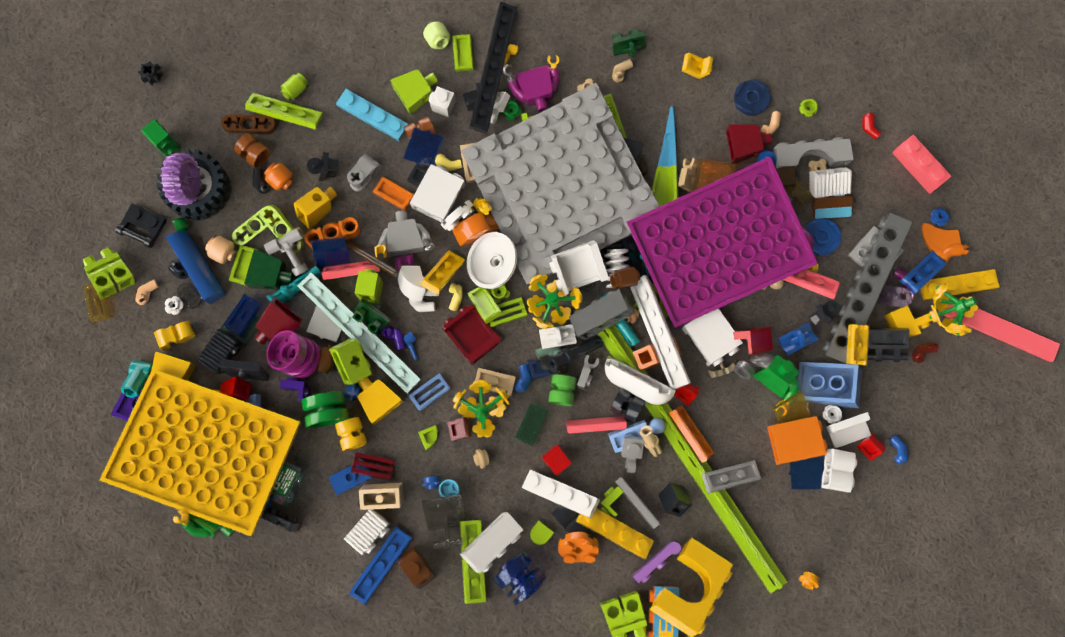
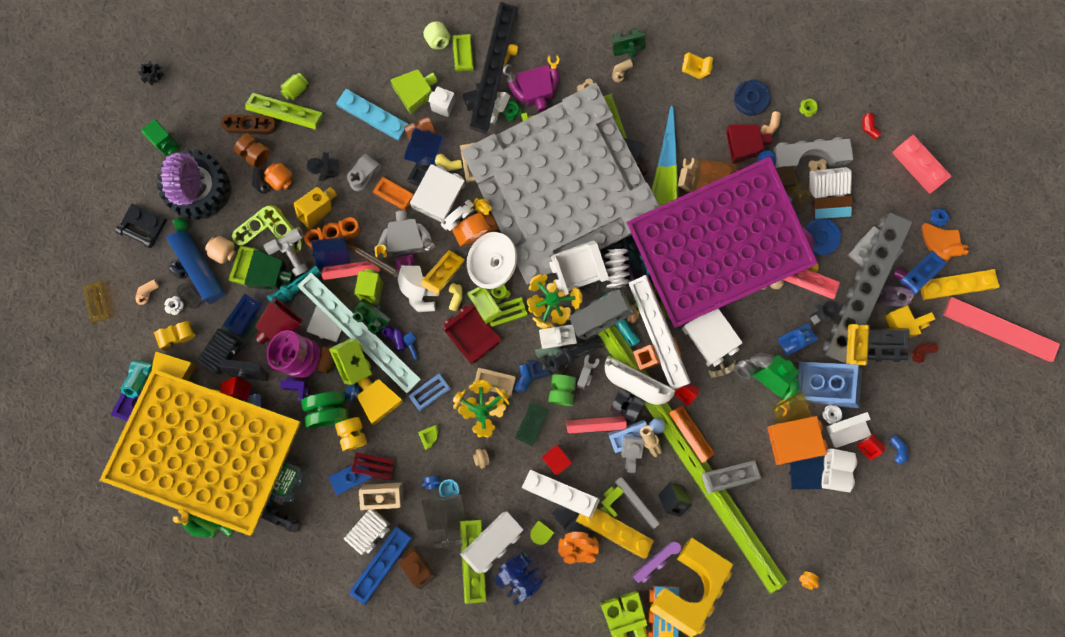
(107, 269): lime hips -> none
(459, 429): tile -> none
(625, 278): reddish brown brick -> none
(758, 339): red panel -> none
(964, 306): plant -> none

